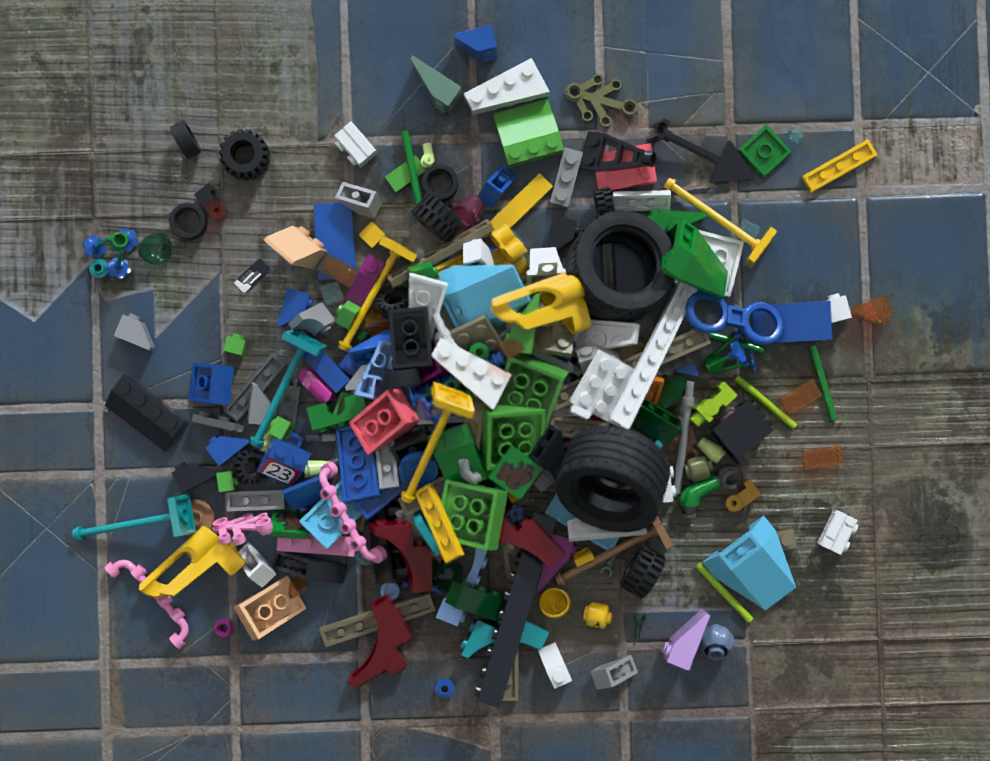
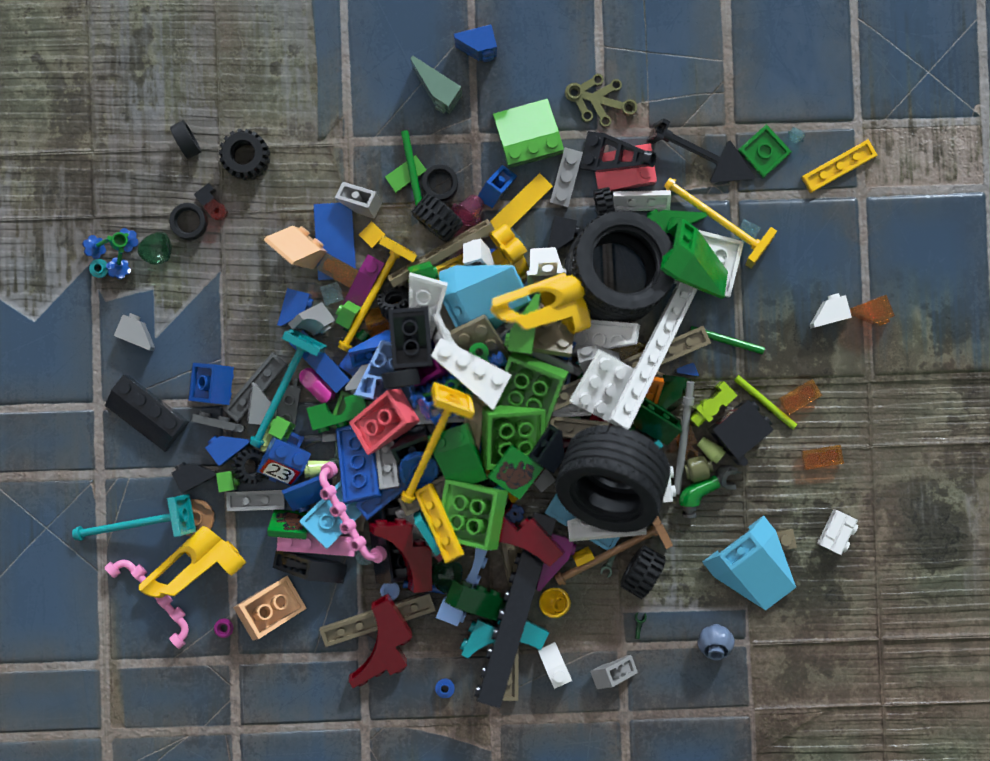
(236, 344): bright green plate -> none
(245, 522): bright pink plant -> none
(251, 275): sticker -> none
(257, 566): white slope -> none
(297, 586): clear orange tile -> none
(355, 144): white brick -> none
(428, 157): yellowish green arm -> none
(472, 478): light grey arm -> none
(510, 347): clear orange tile -> none
(512, 87): white wedge -> none
(579, 412): white tile -> none
(597, 615): yellow head -> none
(685, 642): lavender slope -> none
(715, 363): plant -> none
(724, 592): lime bar -> none
(735, 317): blue bar -> none
(744, 496): pearl gold leg -> none
(801, 322): blue tile -> none
(822, 382): green bar -> none

